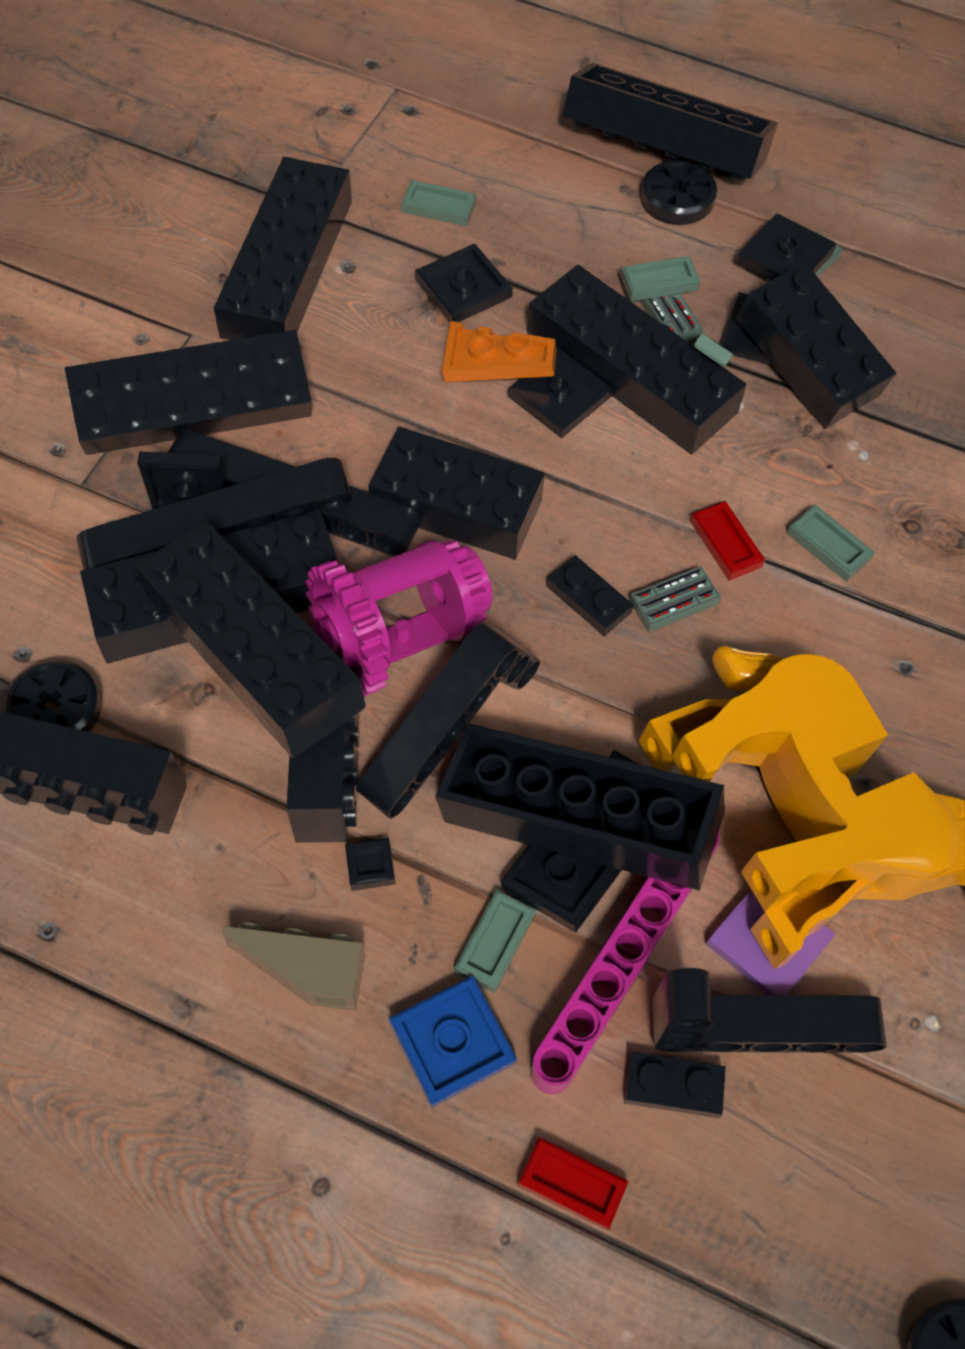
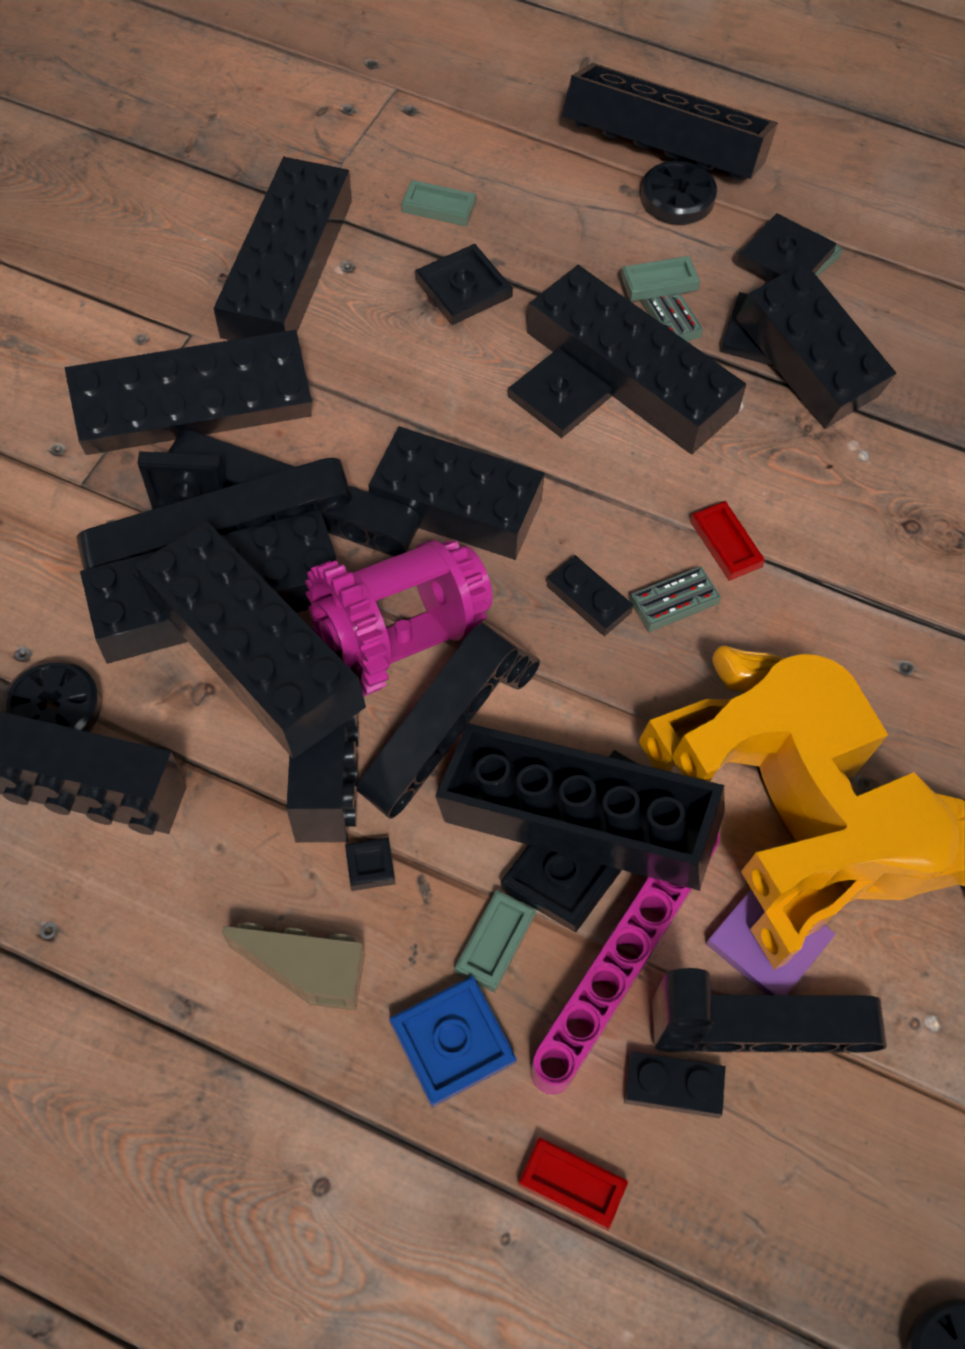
(490, 356): orange wing -> none
(713, 349): sand green tile -> none
(830, 543): sand green tile -> none

